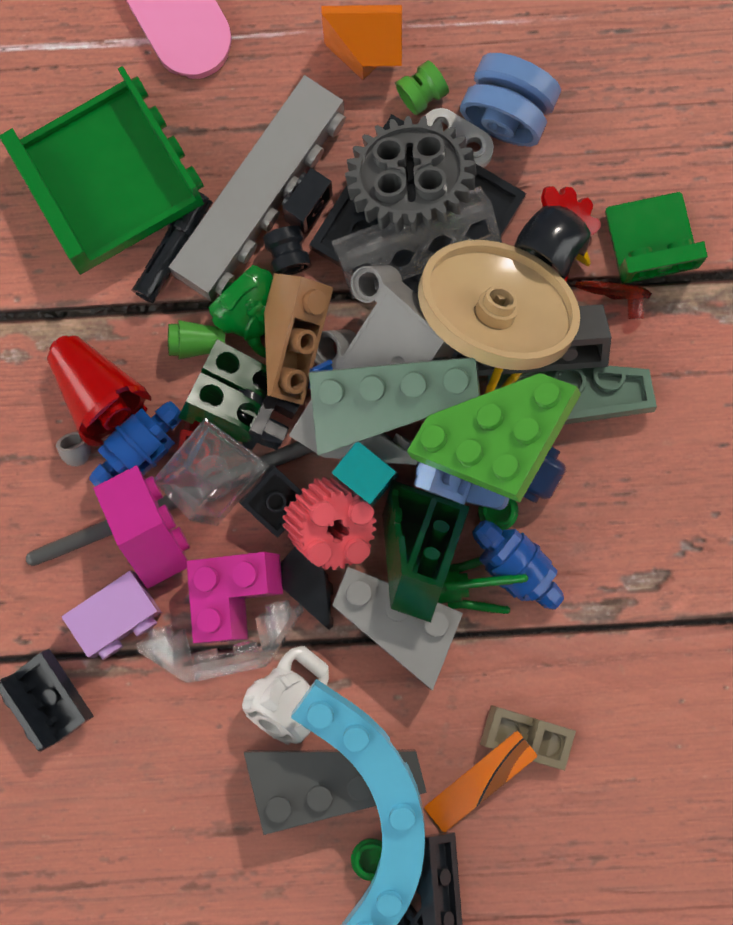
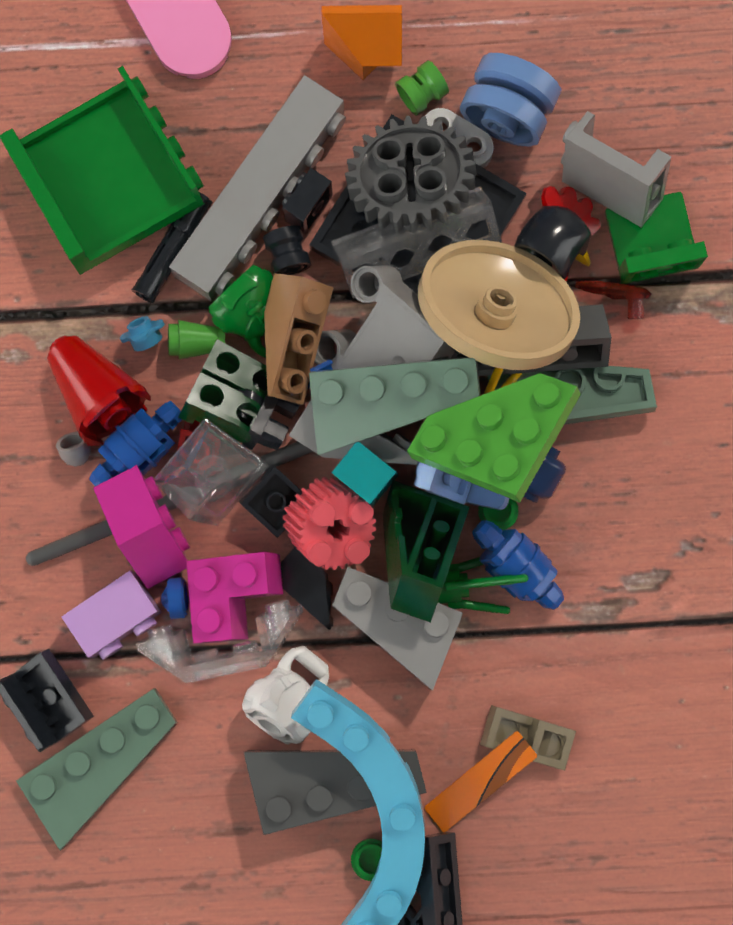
(88, 771): none -> sand green wing
(143, 333): none -> dark azure plate
(175, 598): none -> blue tile
(610, 176): none -> light grey panel

